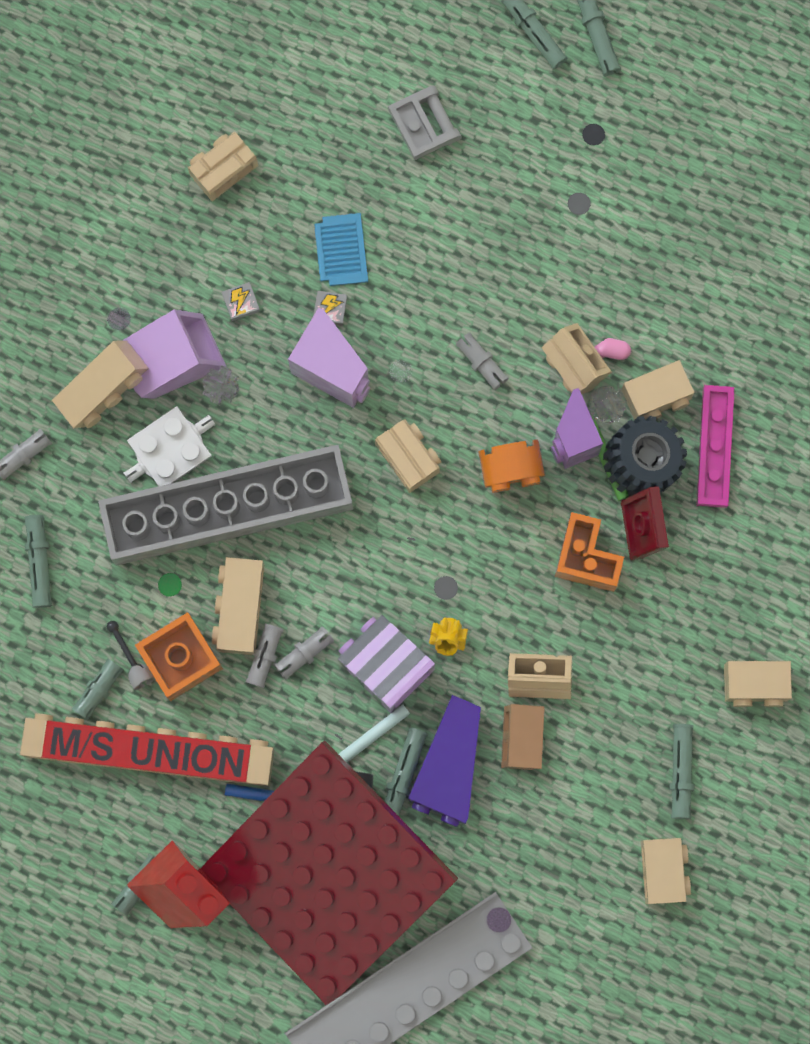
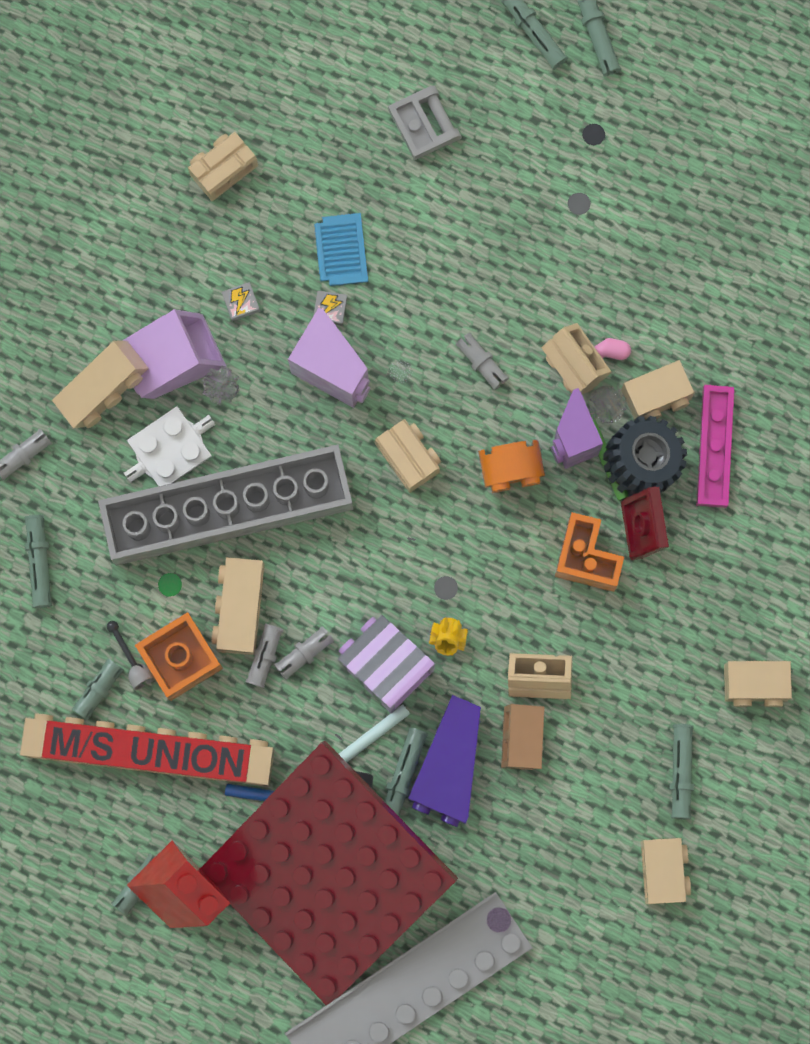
(119, 318): piece -> none

